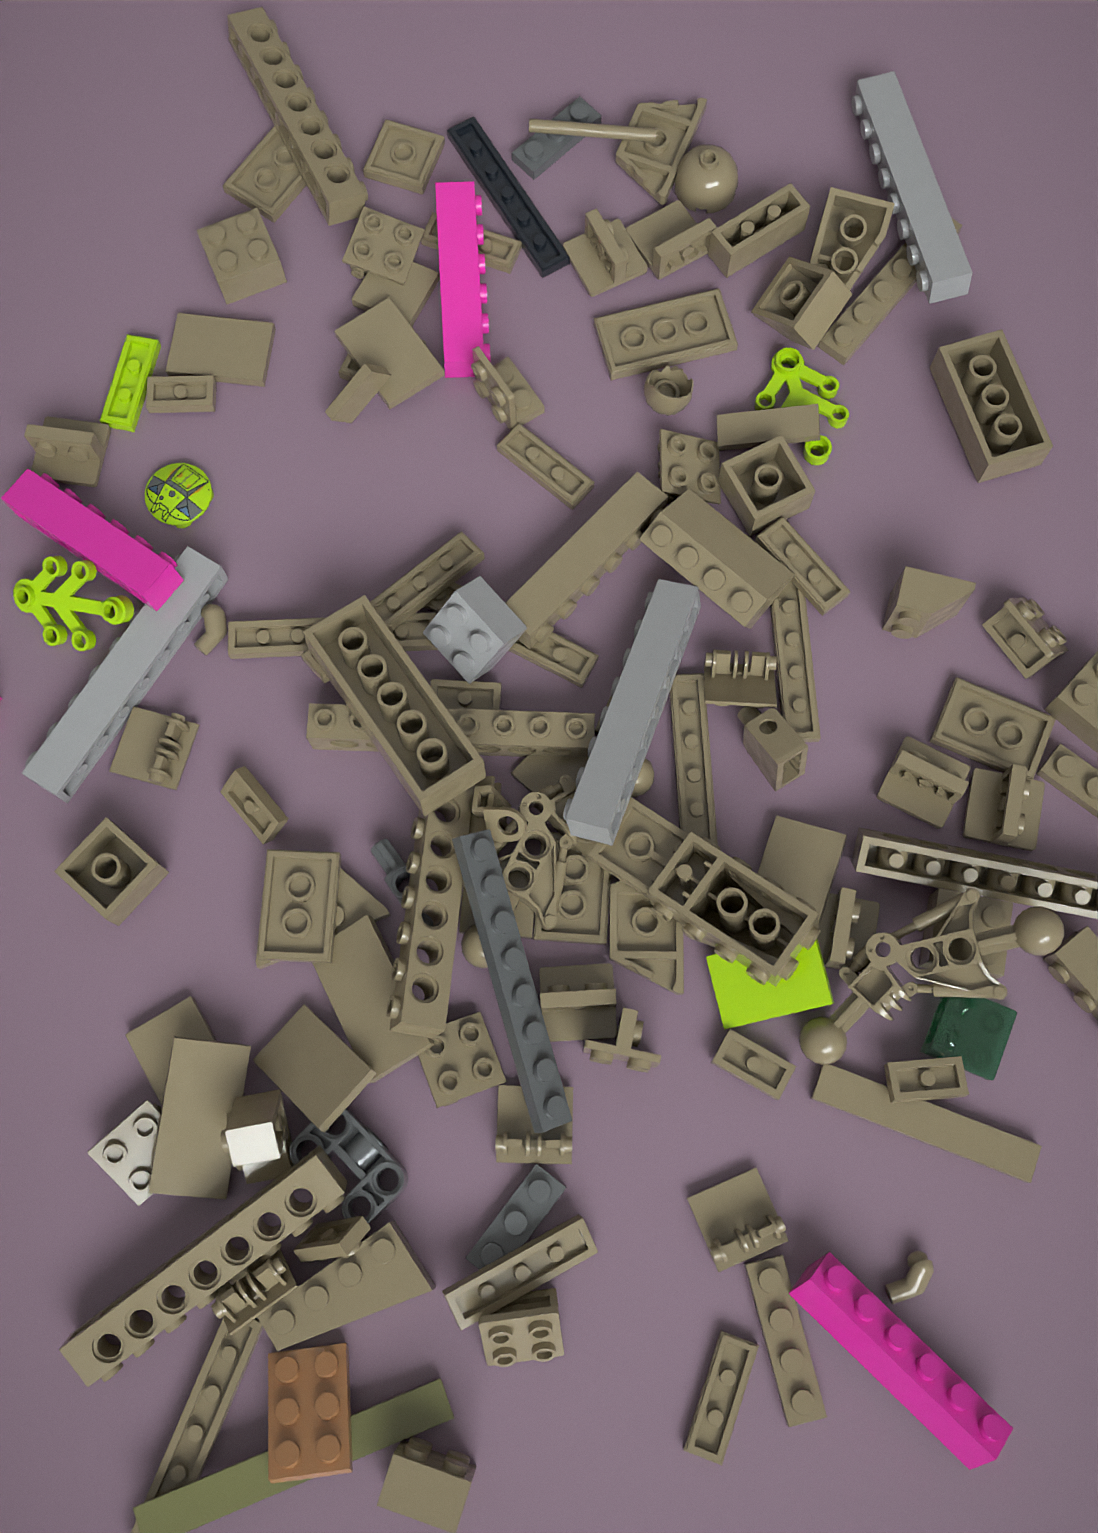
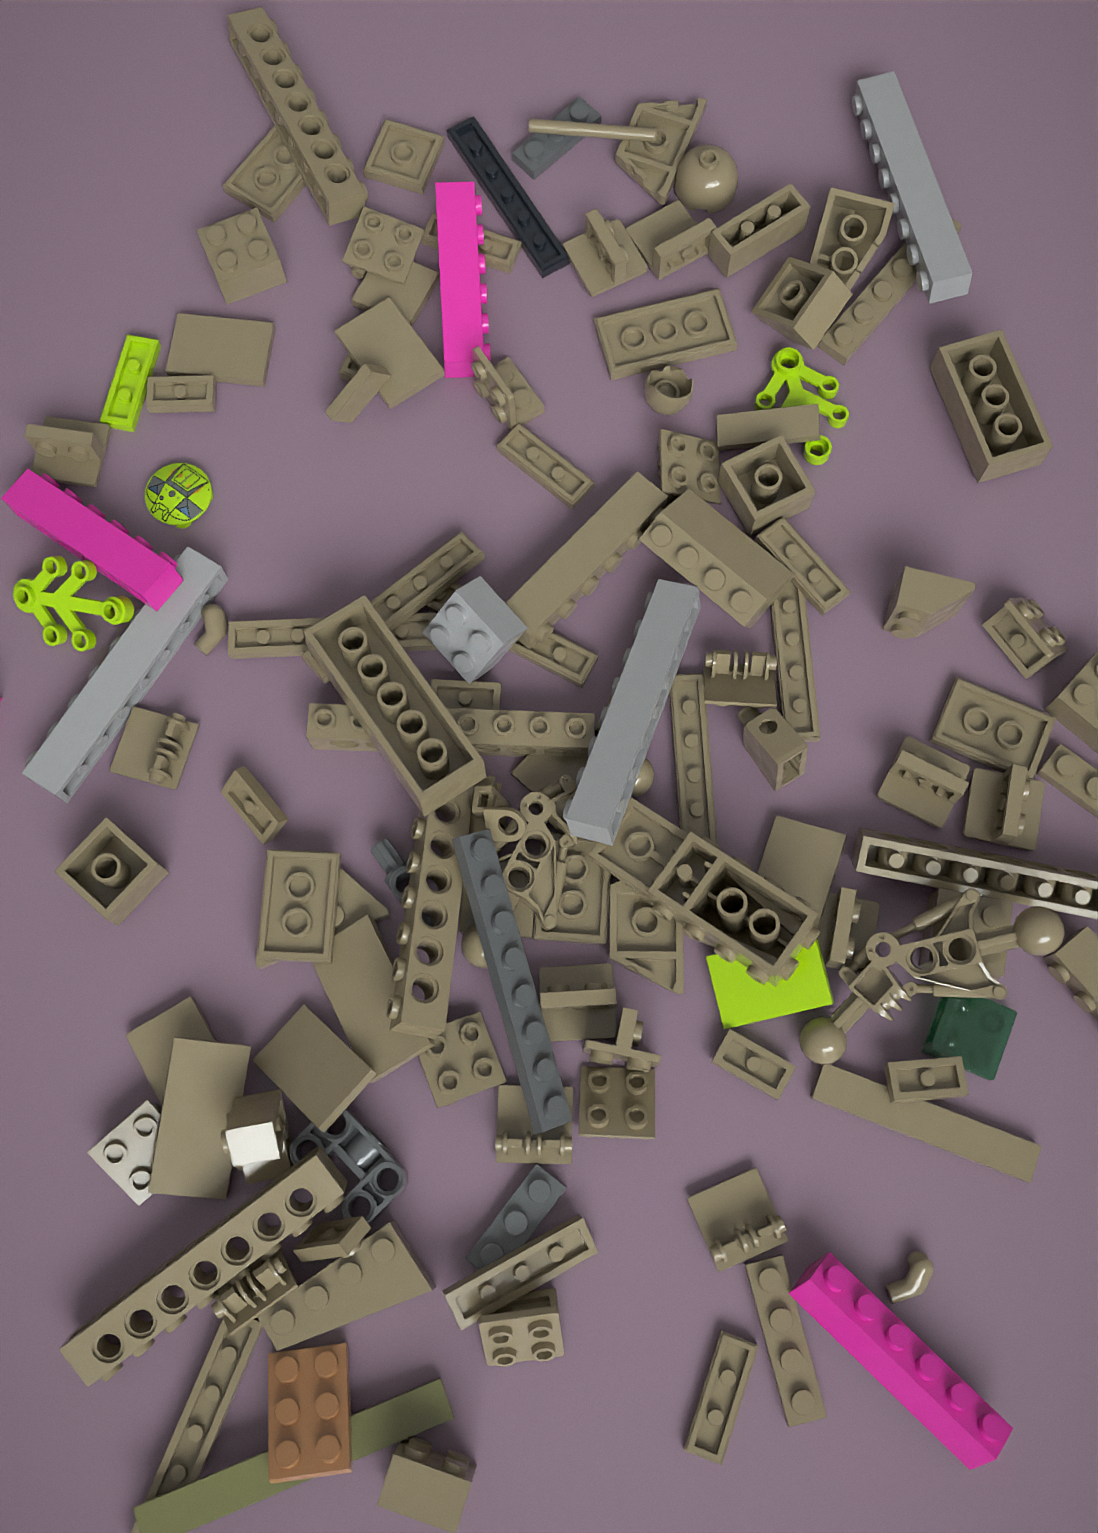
(617, 1103): none -> dark tan hinge

